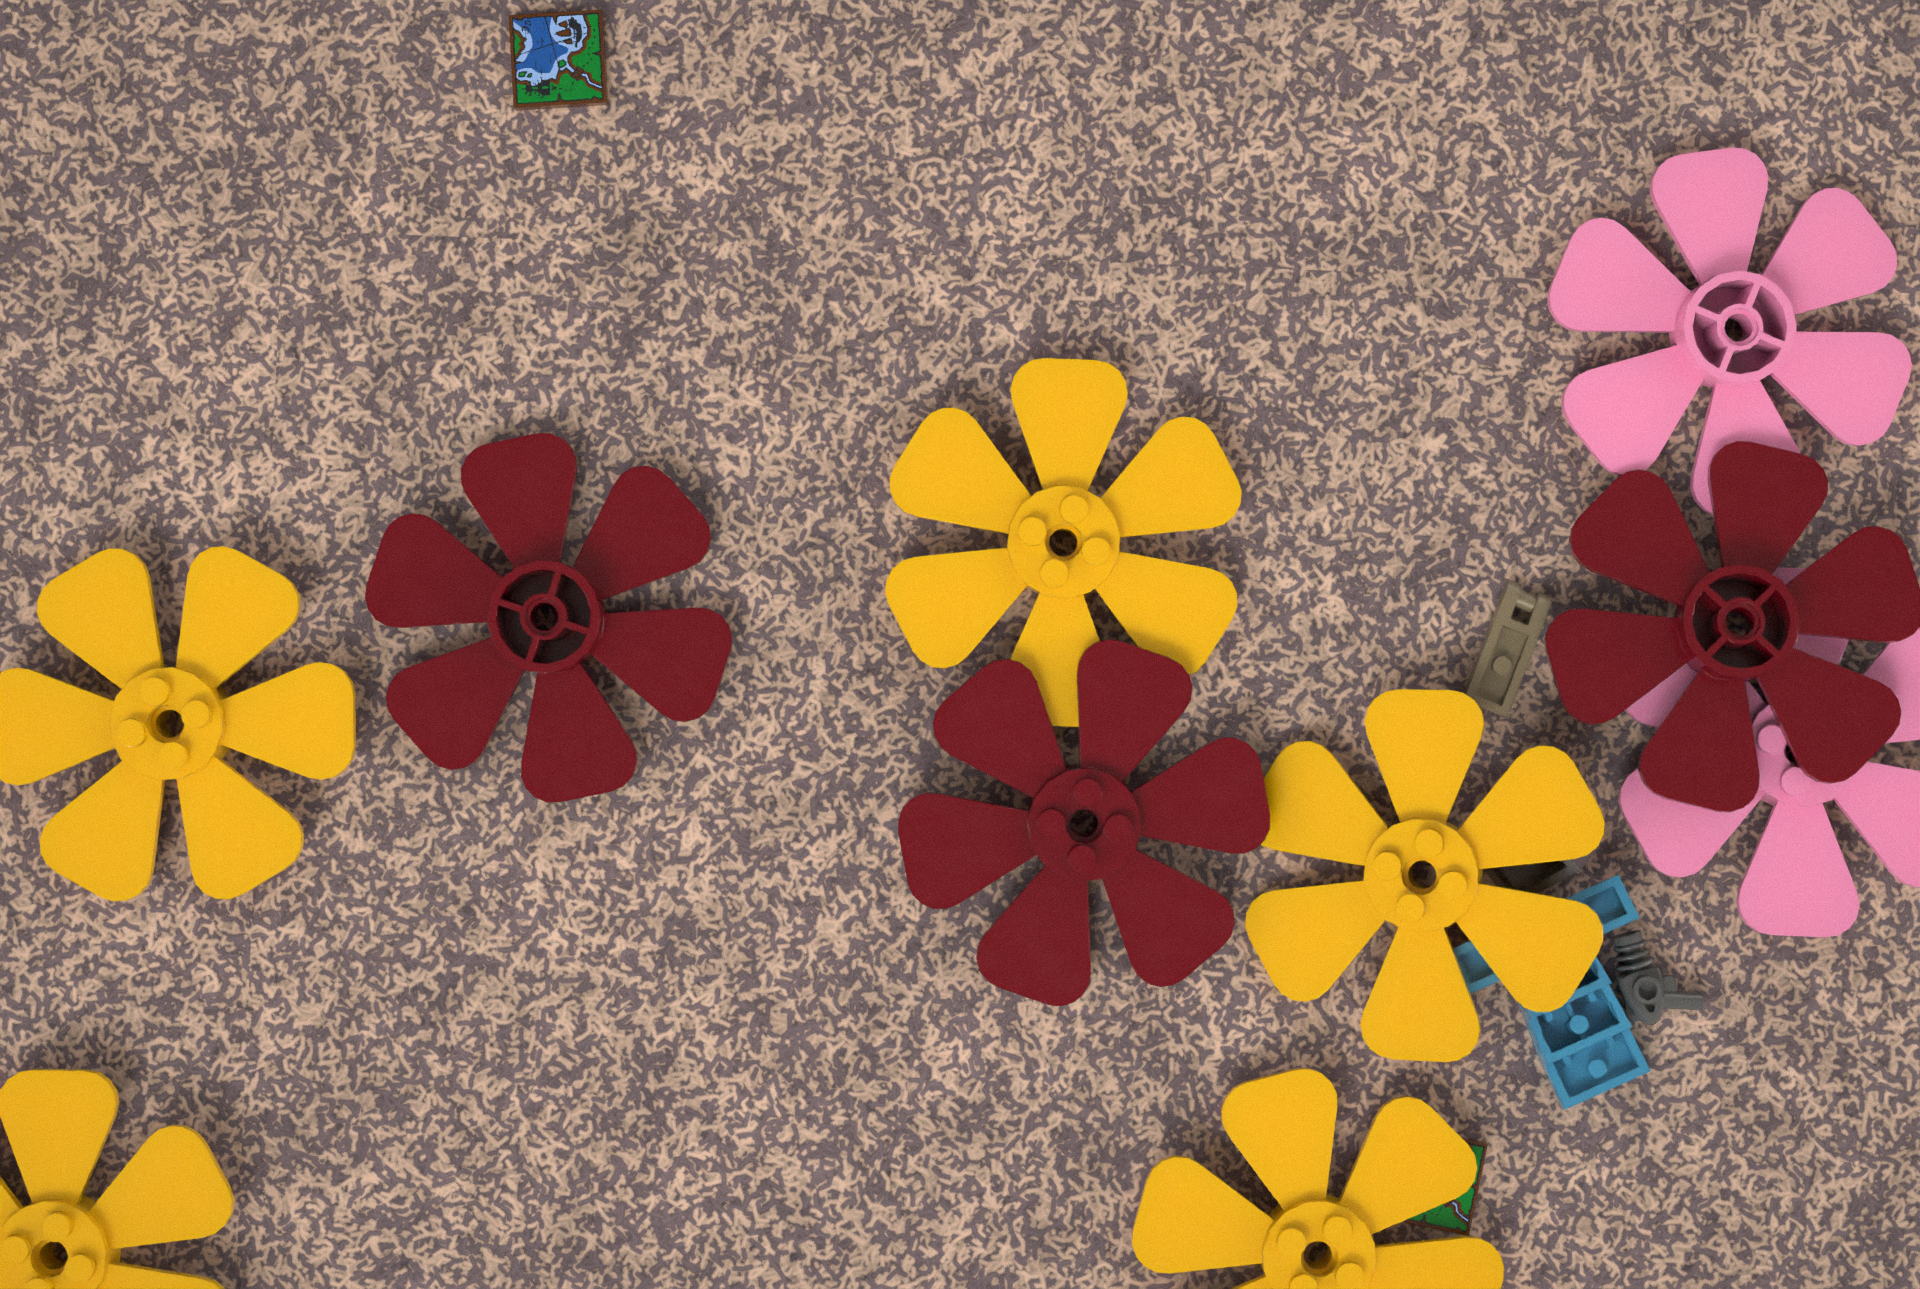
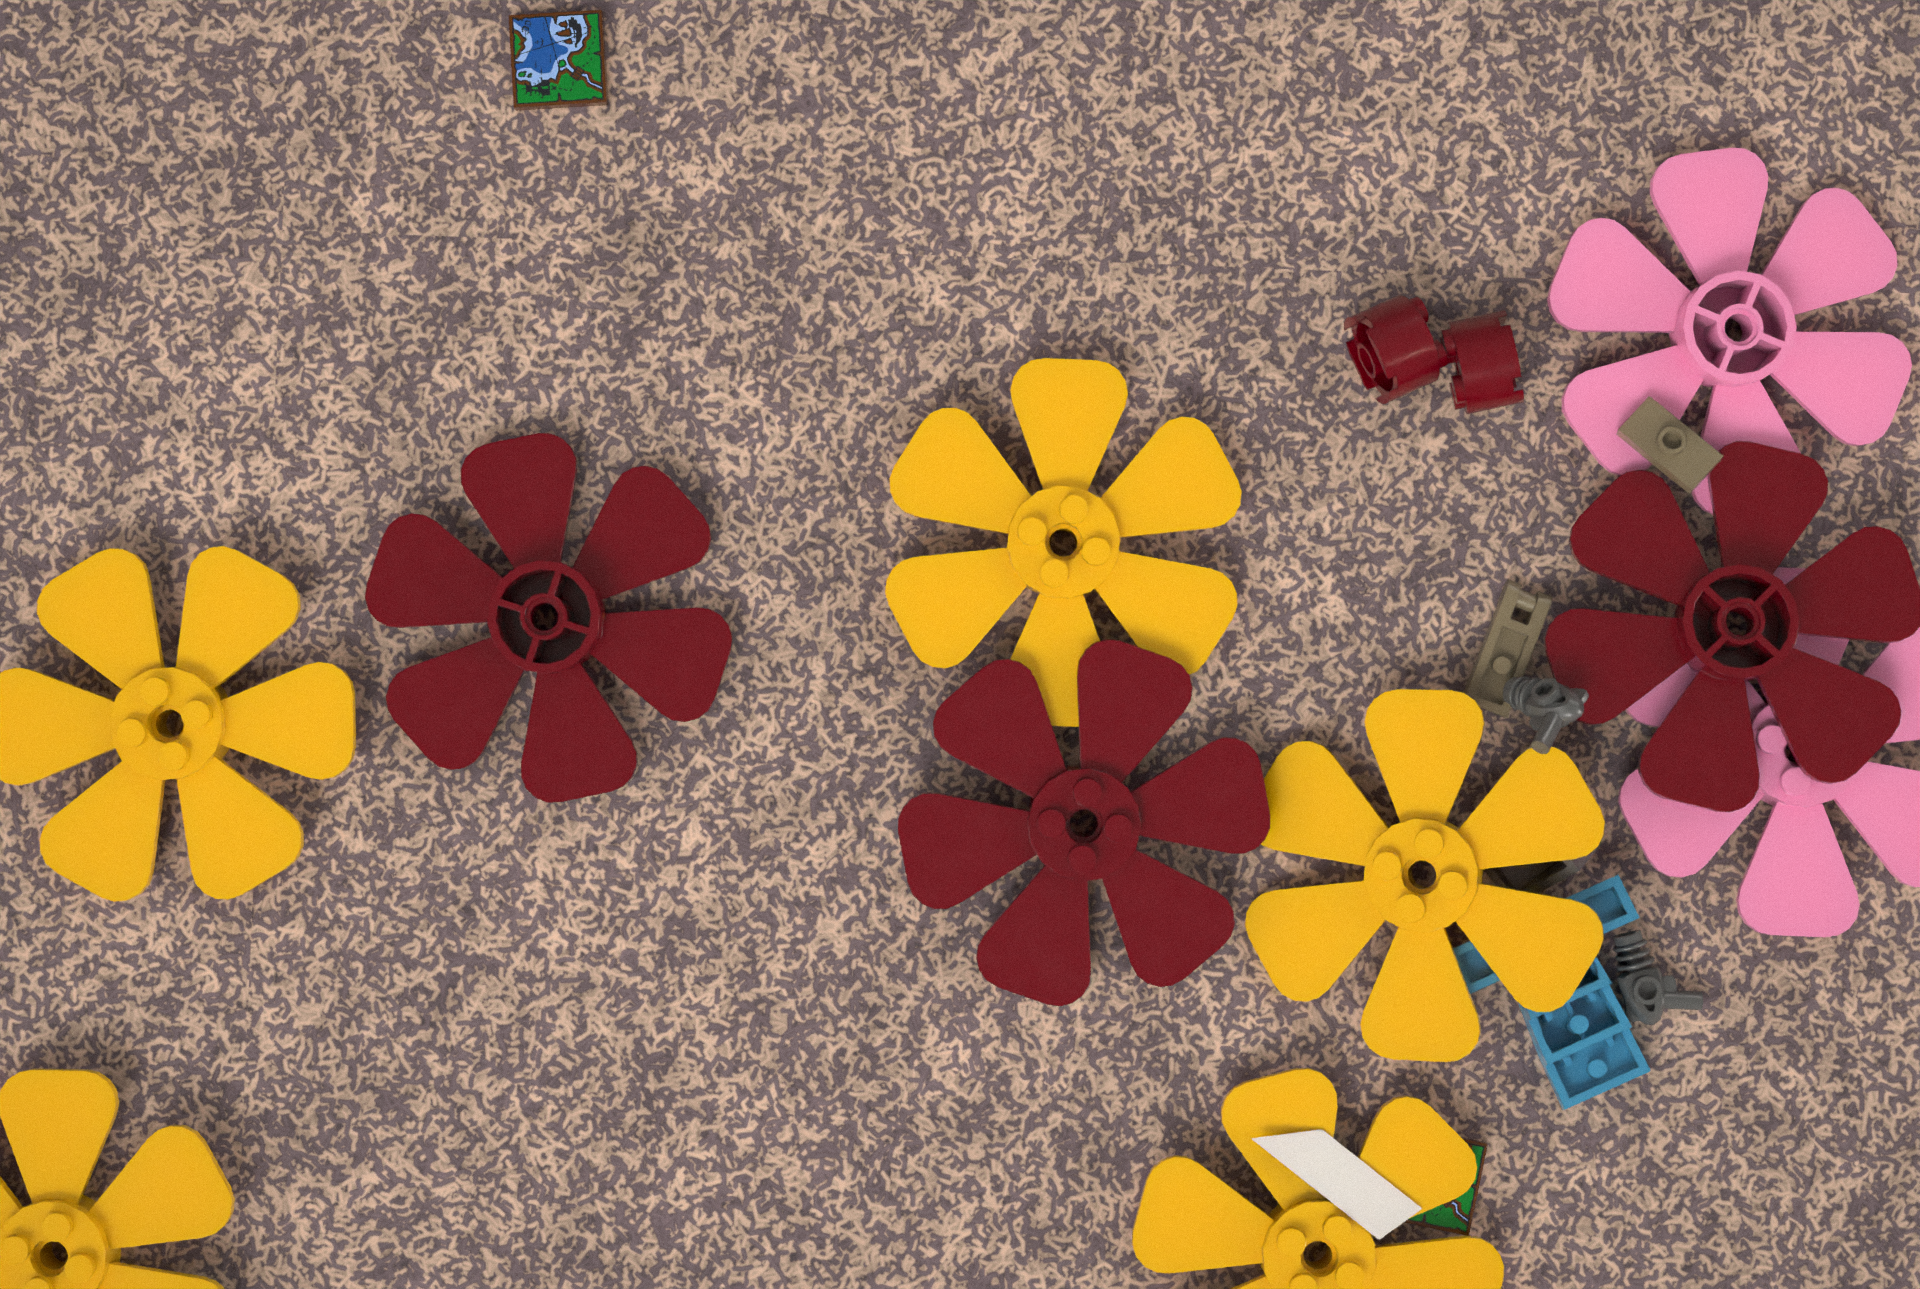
(1342, 1179): none -> white sticker
(1395, 347): none -> dark red brick
(1483, 362): none -> dark red brick
(1547, 704): none -> dark grey piece
(1669, 445): none -> dark tan plate

